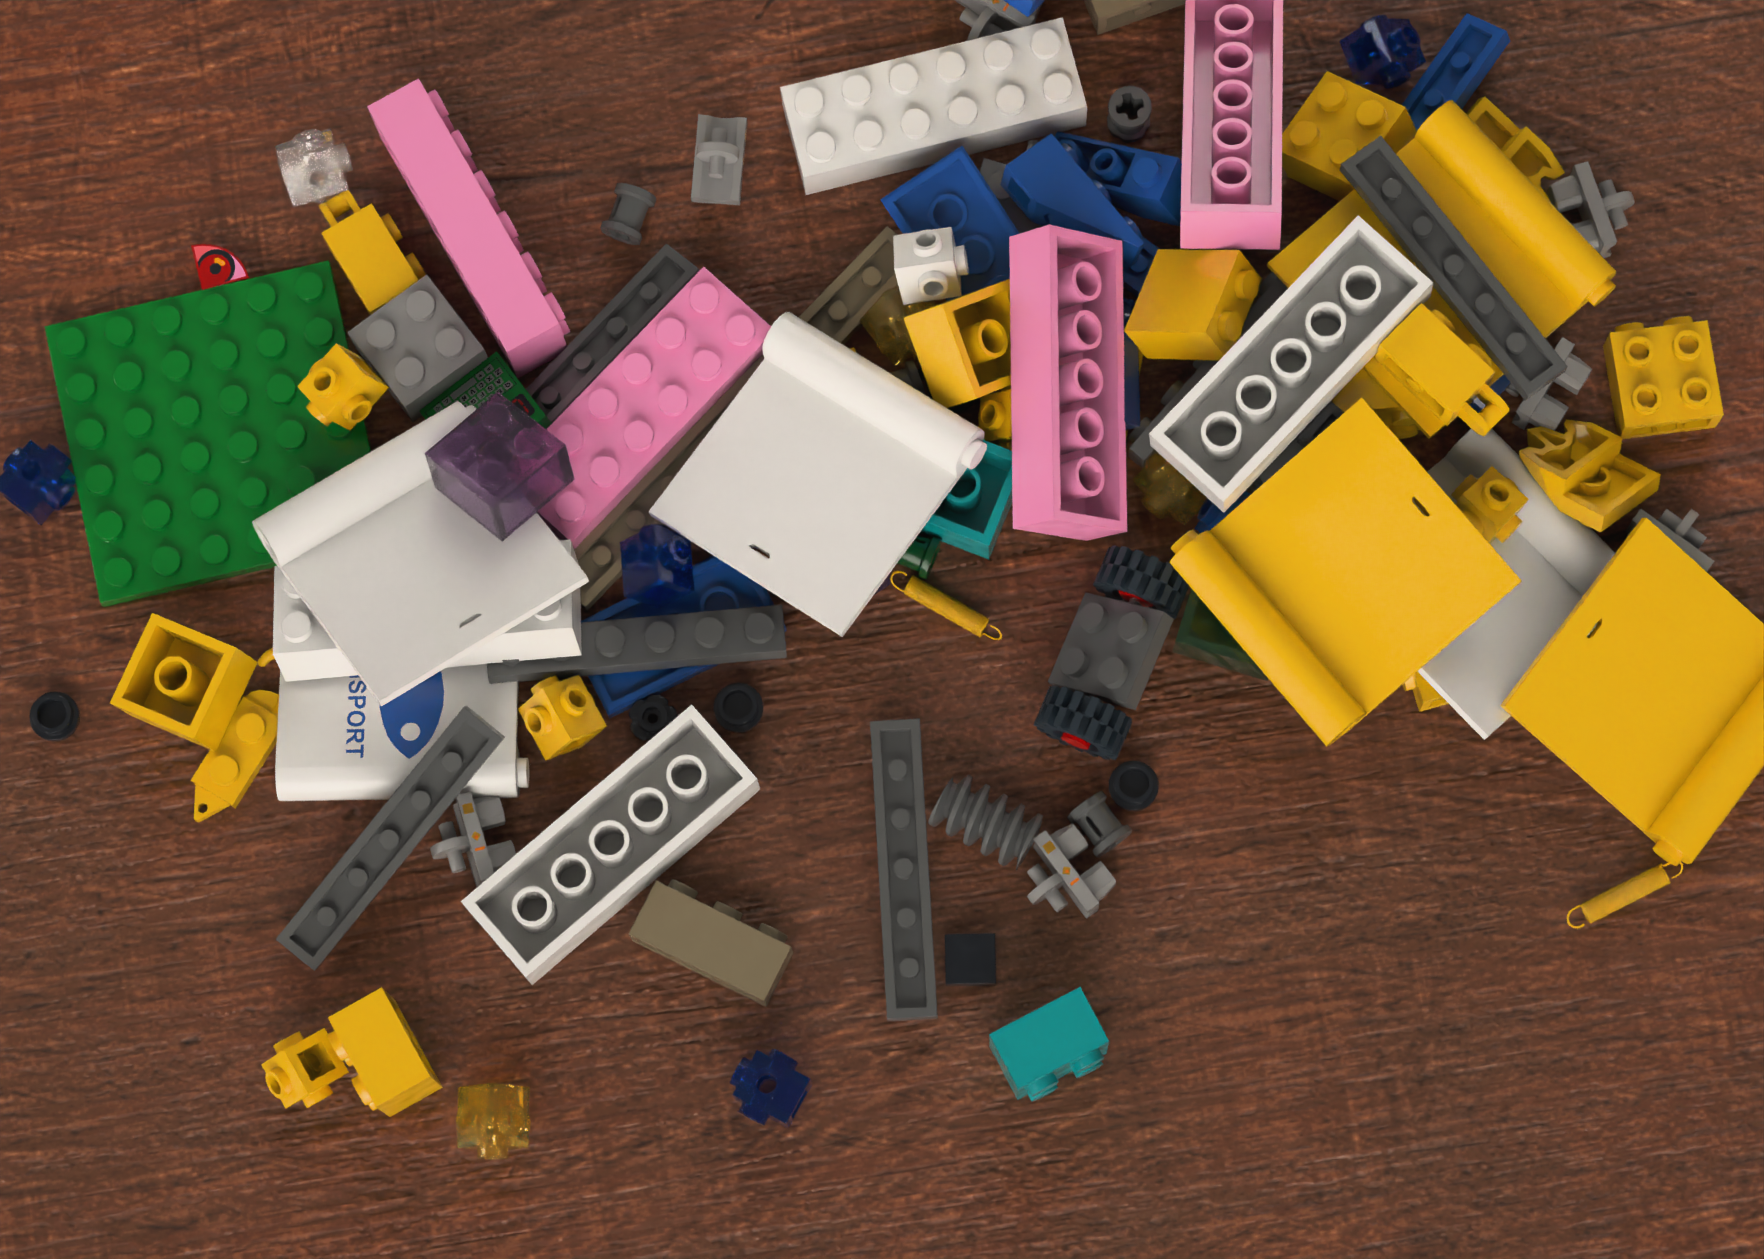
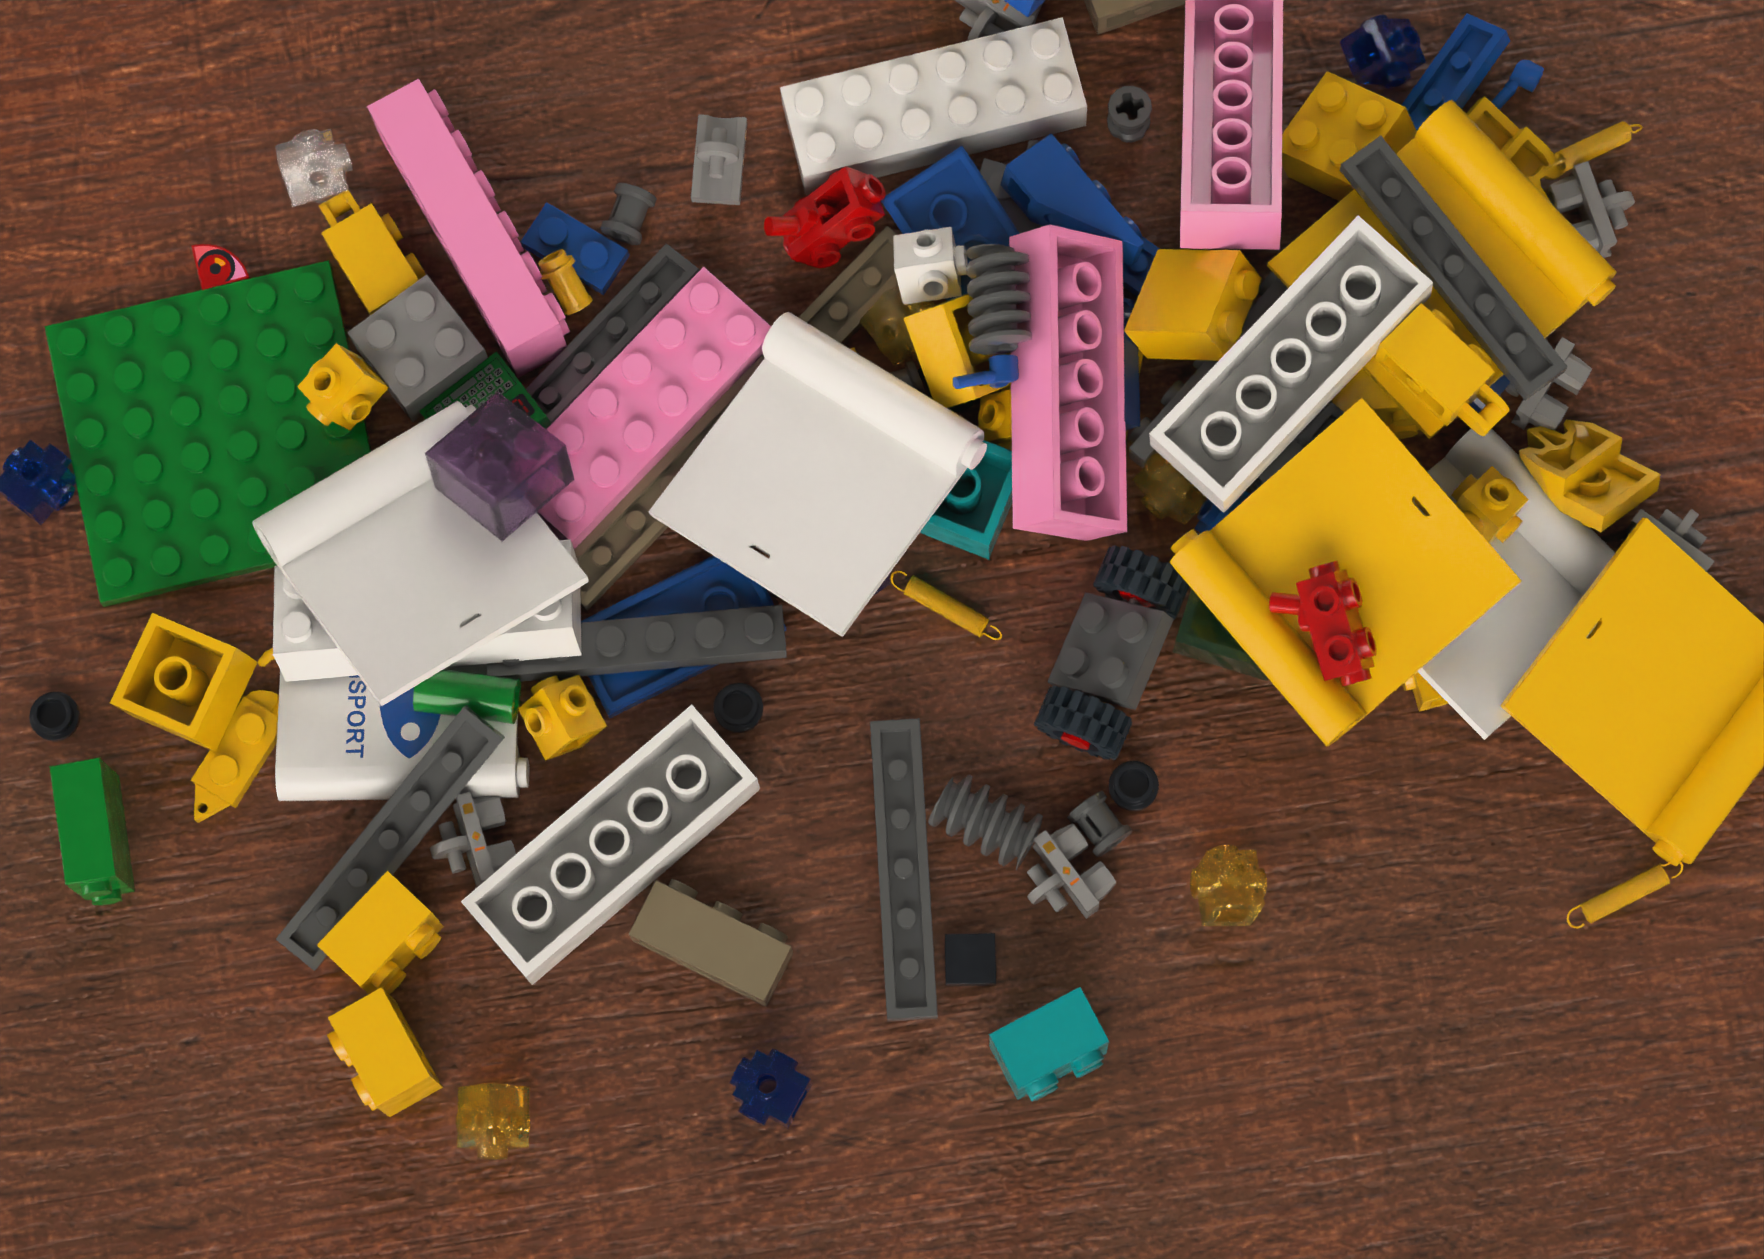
(92, 830): none -> green brick
(303, 1069): yellow brick -> none
(382, 936): none -> yellow brick
(488, 696): none -> green piece
(564, 281): none -> yellow pin
(595, 256): none -> blue plate
(642, 710): black plate -> none
(656, 566): clear blue brick -> none
(830, 218): none -> red brick
(922, 555): dark green bush -> none
(996, 299): none -> dark grey piece
(1001, 371): none -> blue hand
(1135, 178): blue slope -> none
(1228, 886): none -> clear yellow brick
(1330, 612): none -> red brick
(1526, 75): none -> blue hand
(1593, 146): none -> yellow piece
(1662, 378): yellow brick -> none

